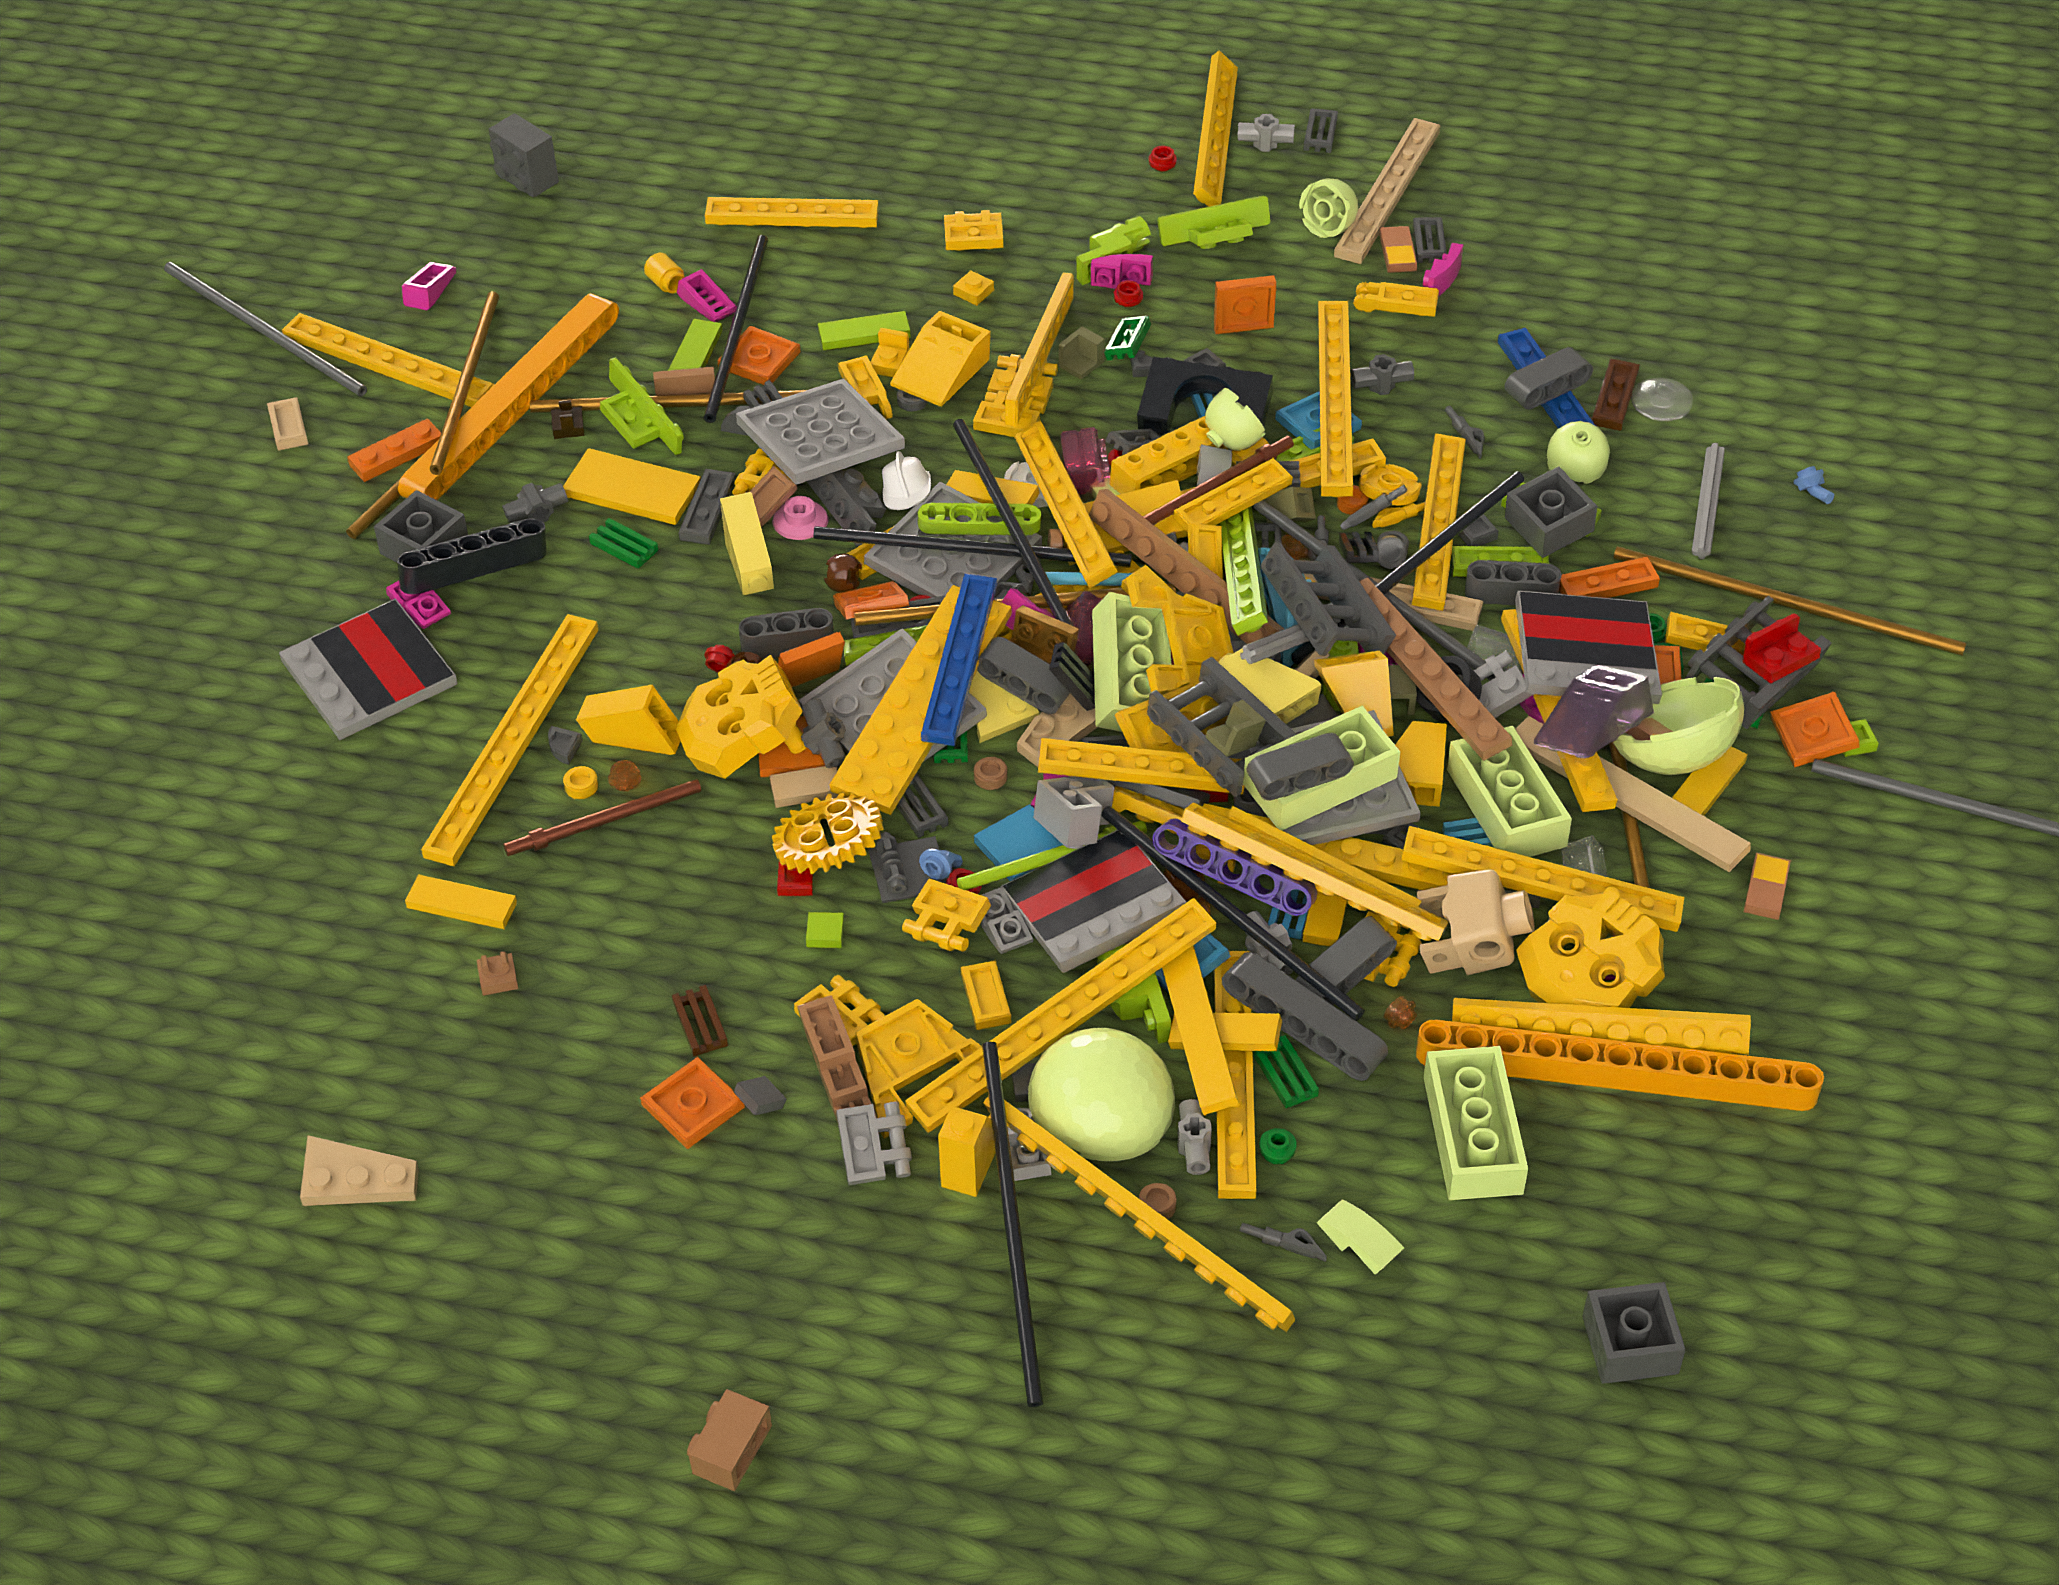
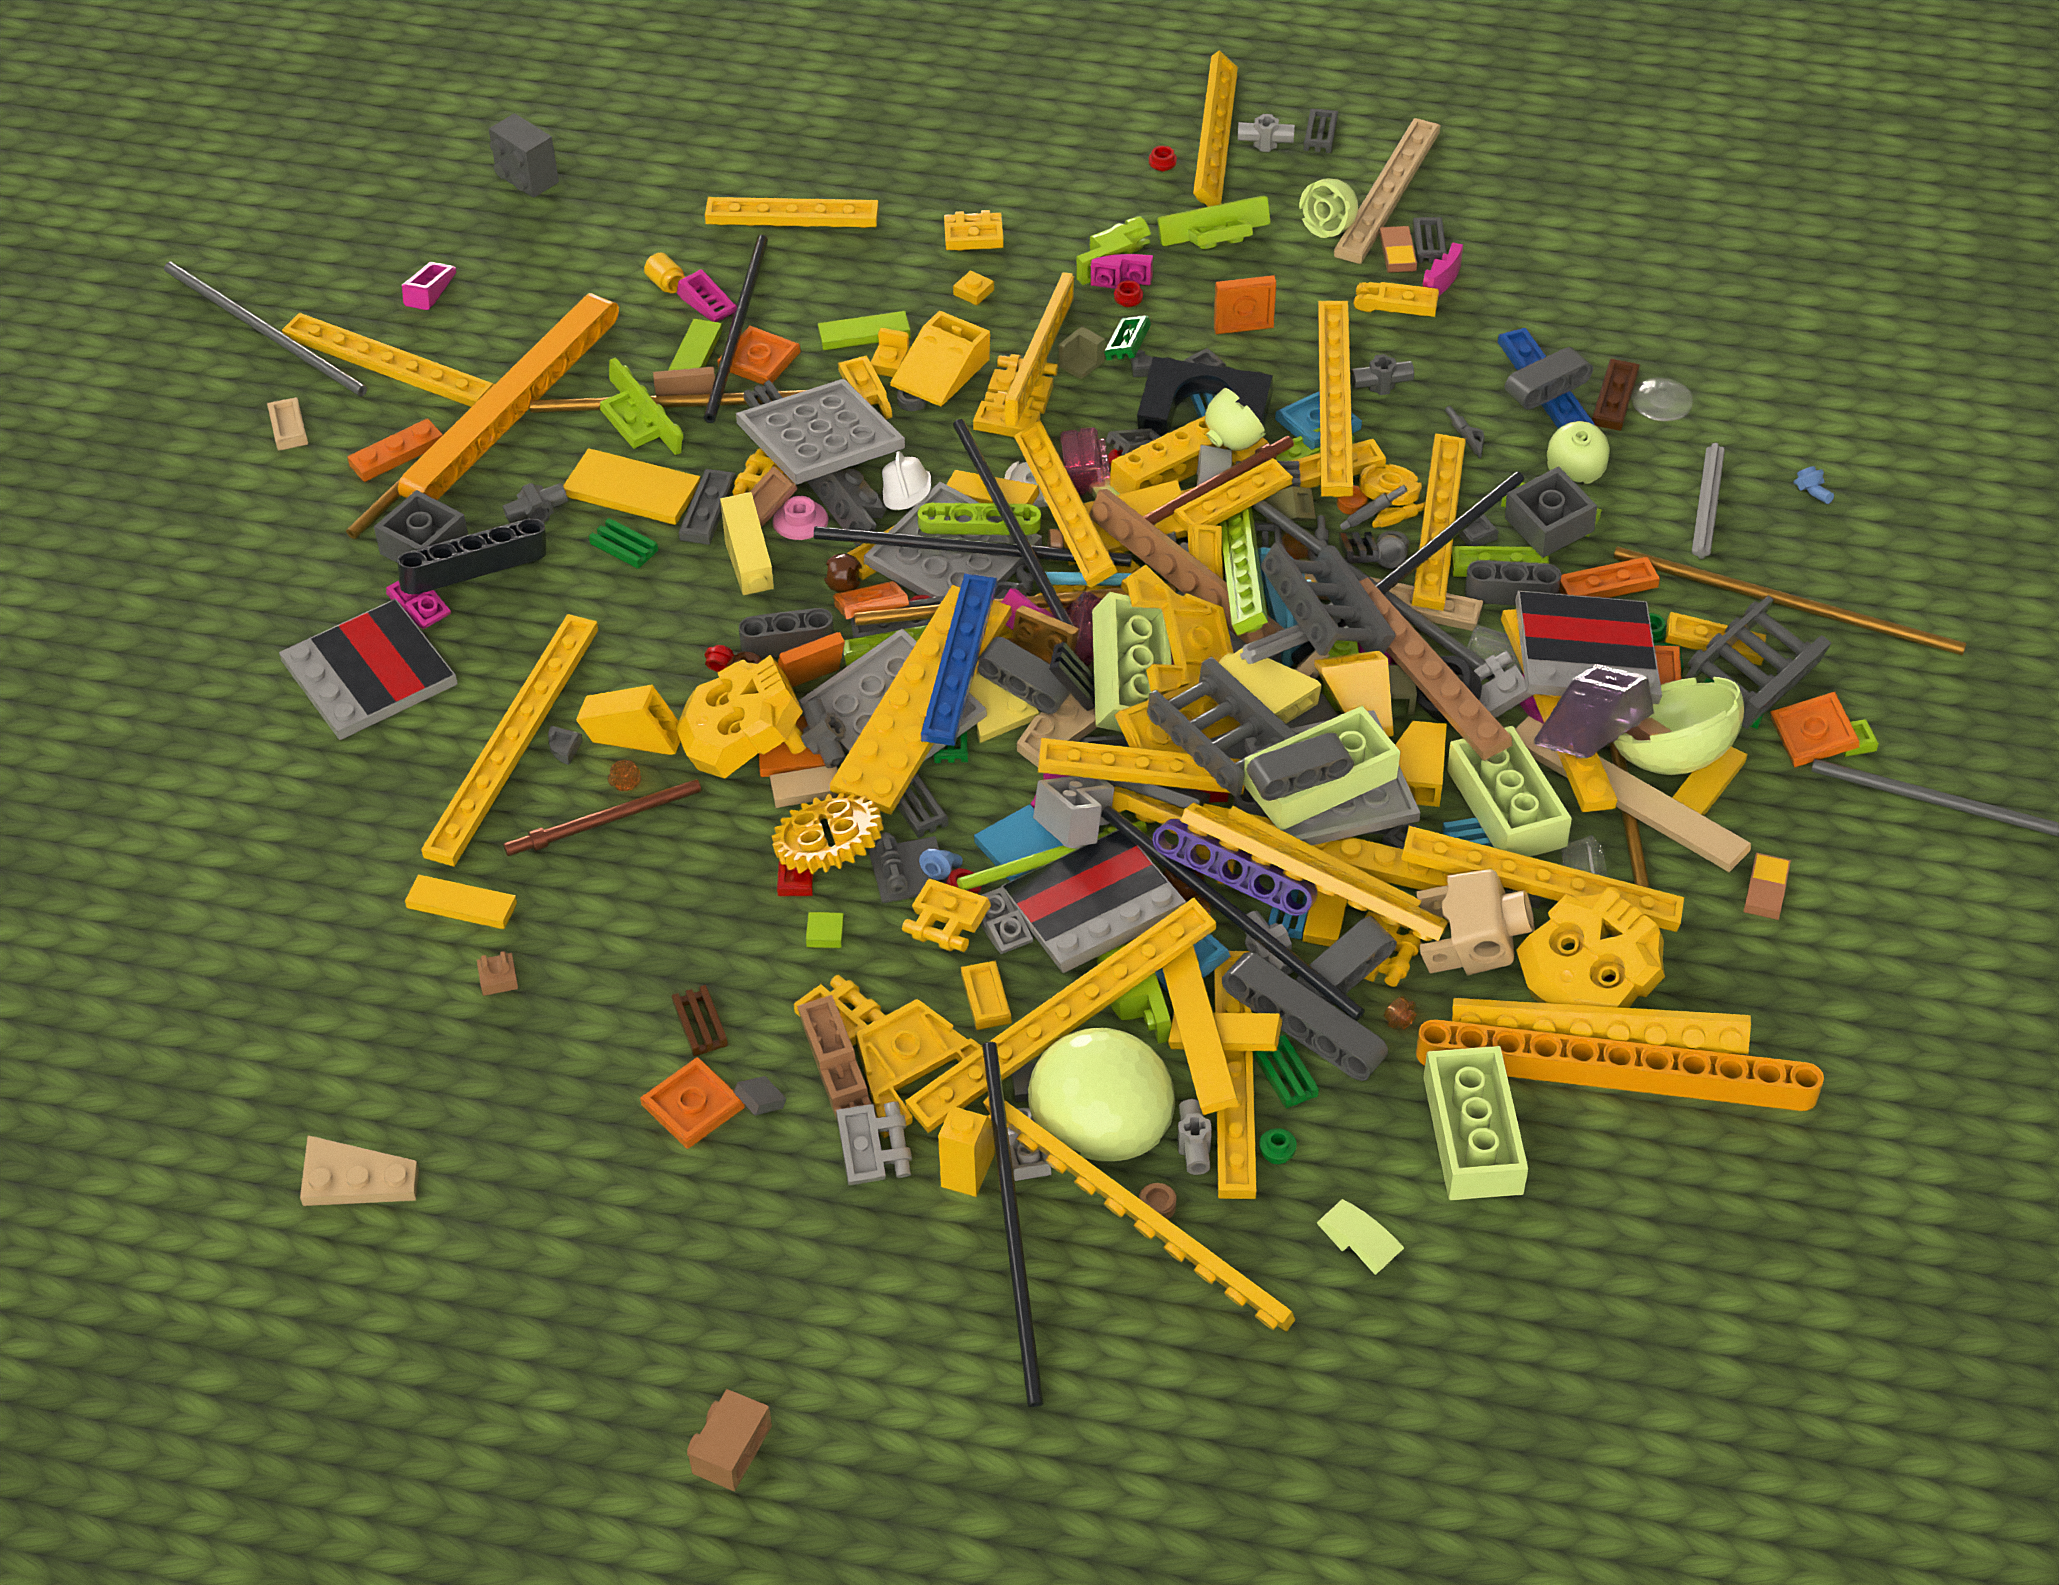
(464, 384): pearl gold piece -> none
(567, 421): dark brown tile -> none
(580, 782): yellow tile -> none
(730, 422): dark grey tile -> none
(990, 773): medium nougat tile -> none
(1239, 731): olive panel -> none
(1287, 1241): dark grey hand -> none
(1633, 1332): dark grey brick -> none
(1779, 649): red bracket -> none

